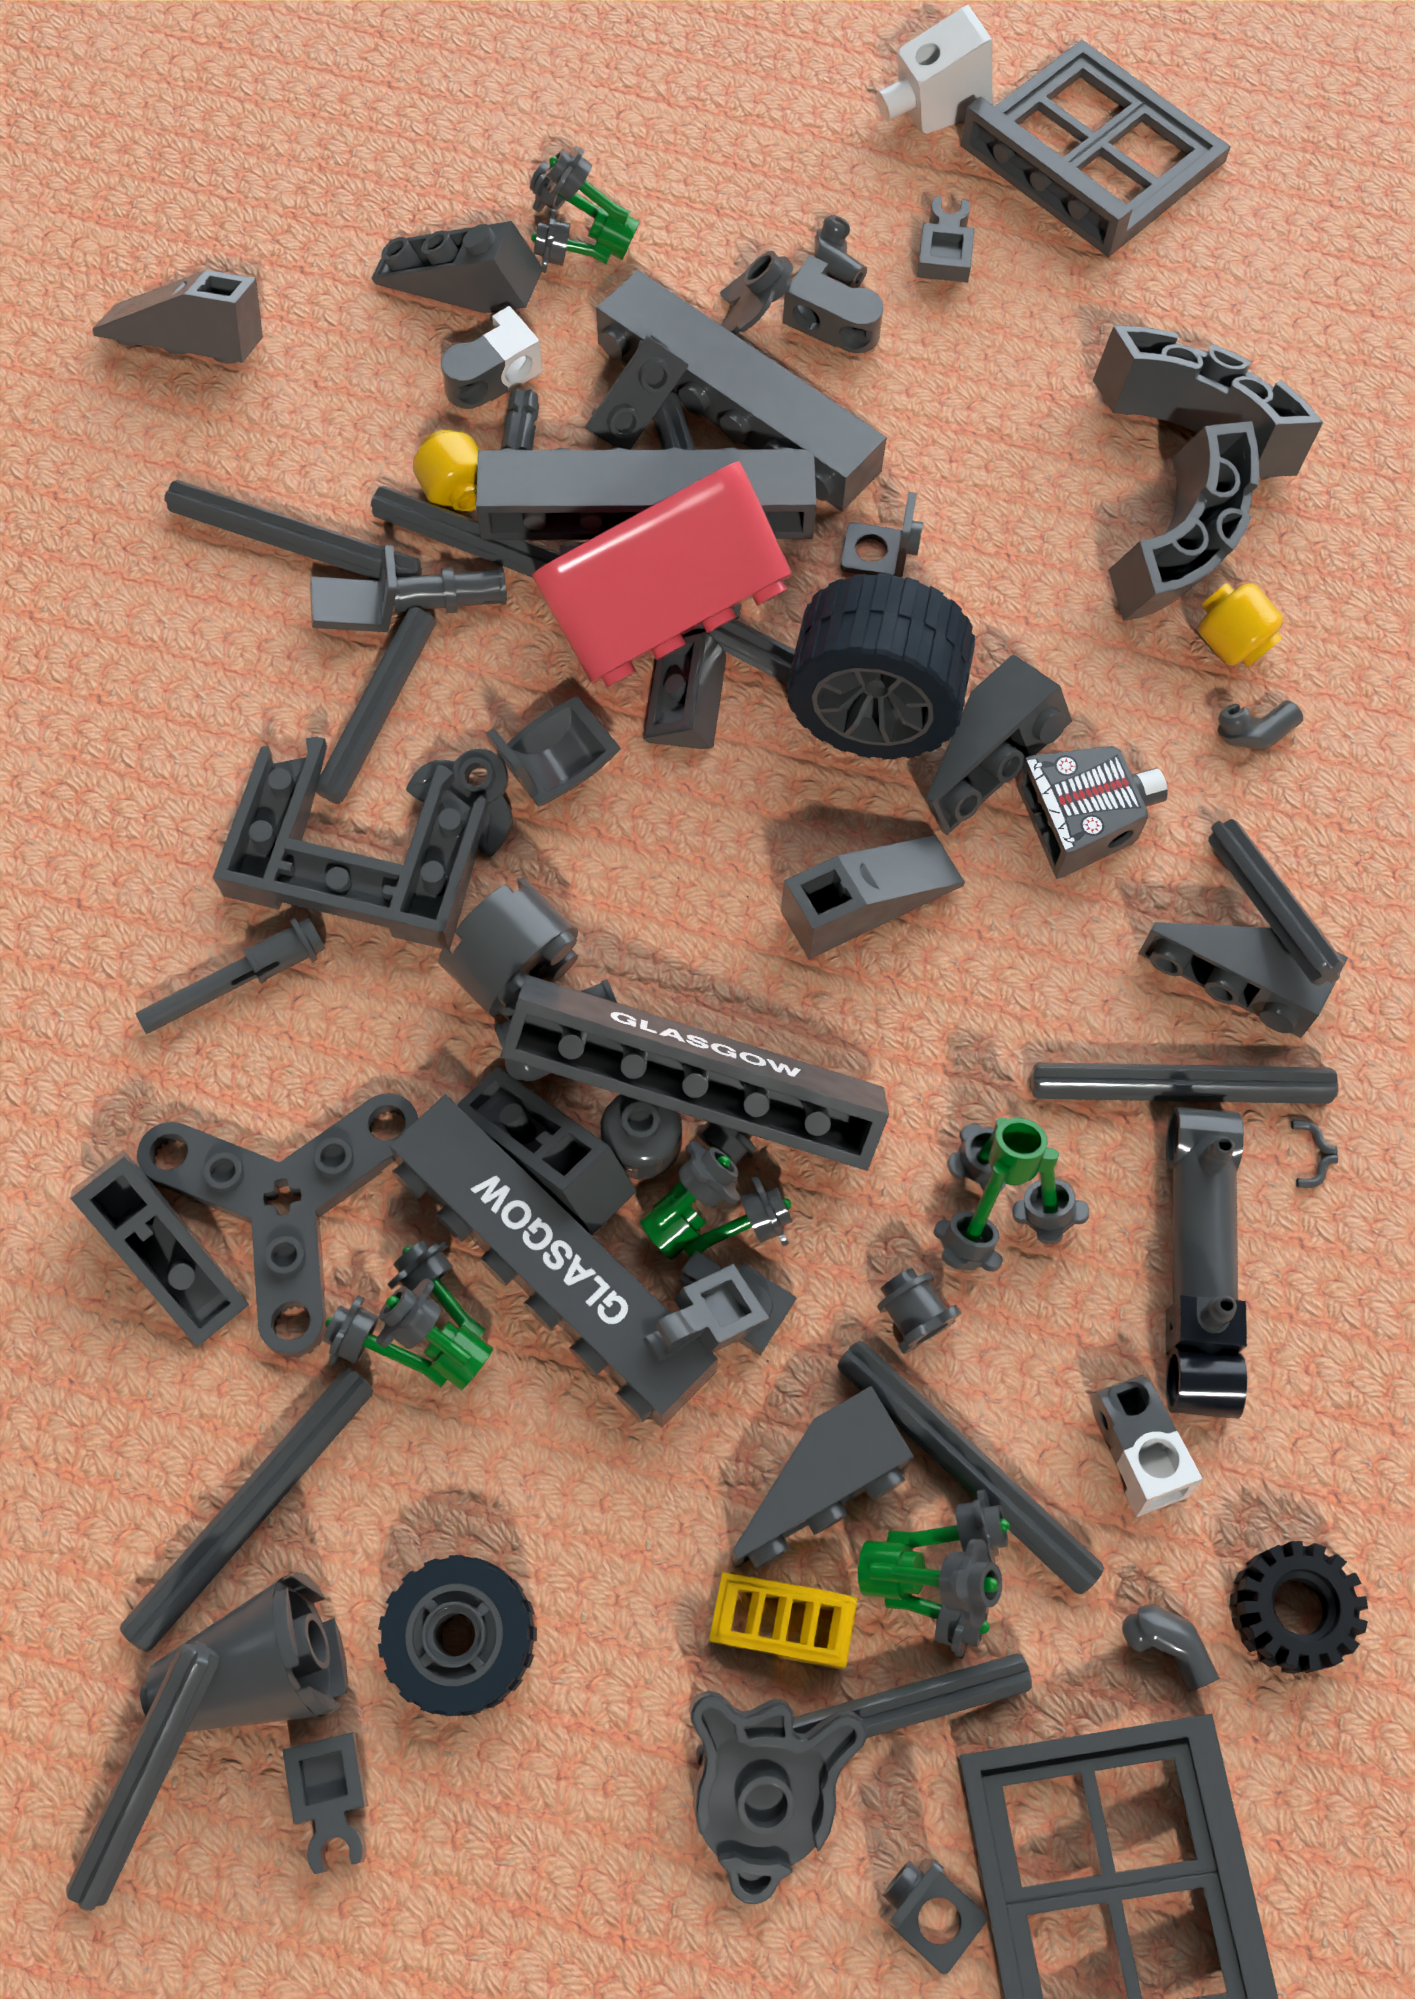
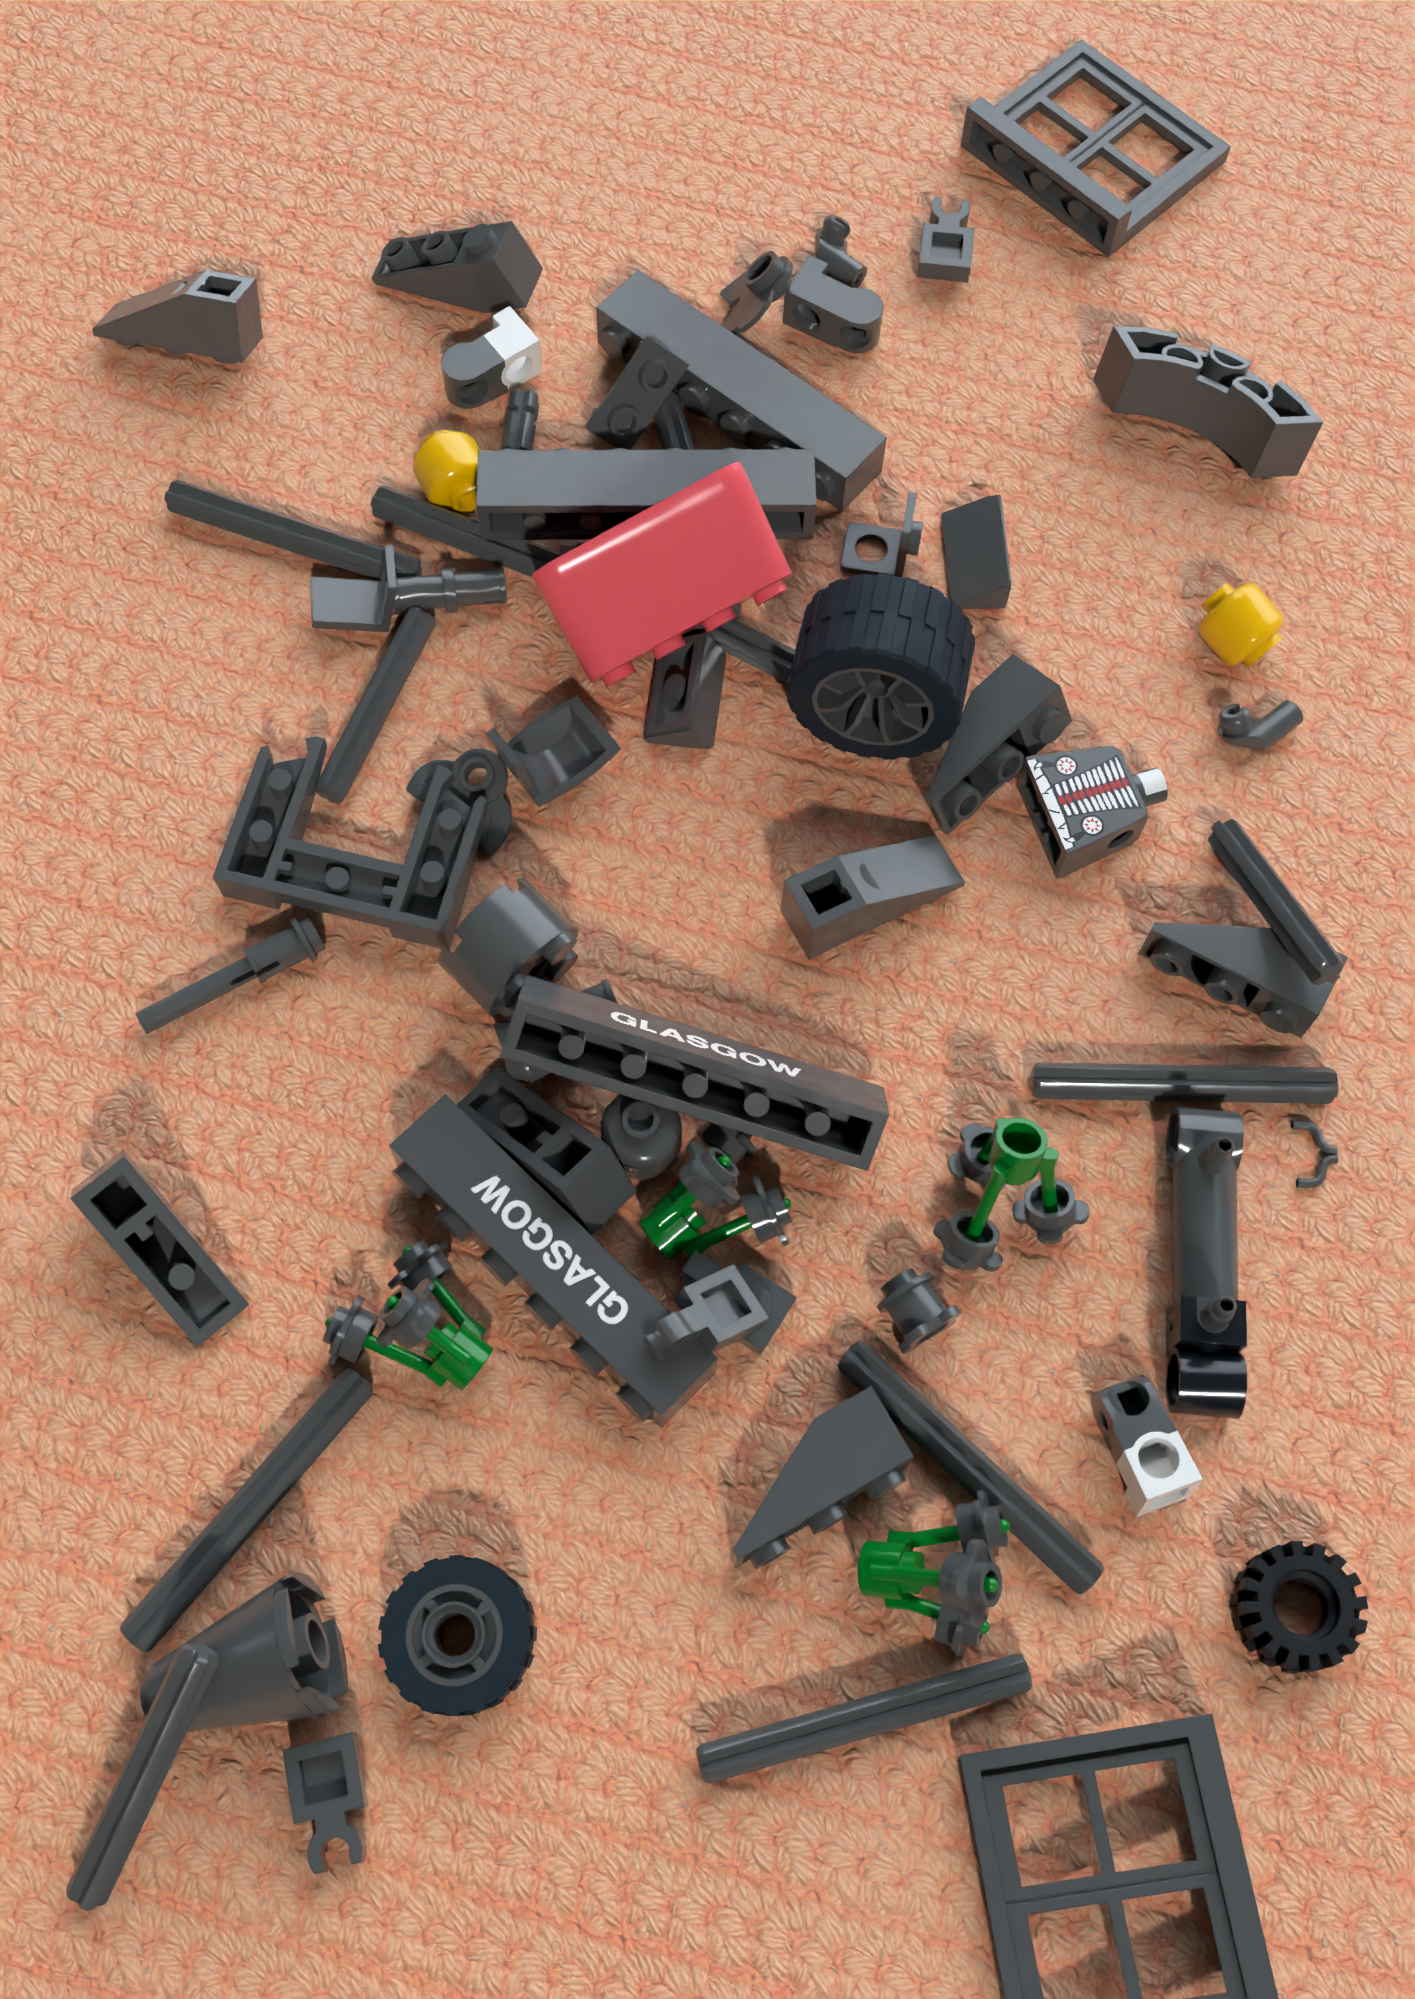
(242, 1184): dark grey piece -> none
(559, 183): plant -> none
(766, 1788): dark grey tile -> none
(814, 1599): yellow slope -> none
(908, 1894): dark grey bracket -> none
(941, 73): white torso -> none
(977, 554): none -> dark grey slope
(1174, 1635): dark grey arm -> none
(1209, 519): dark grey brick -> none

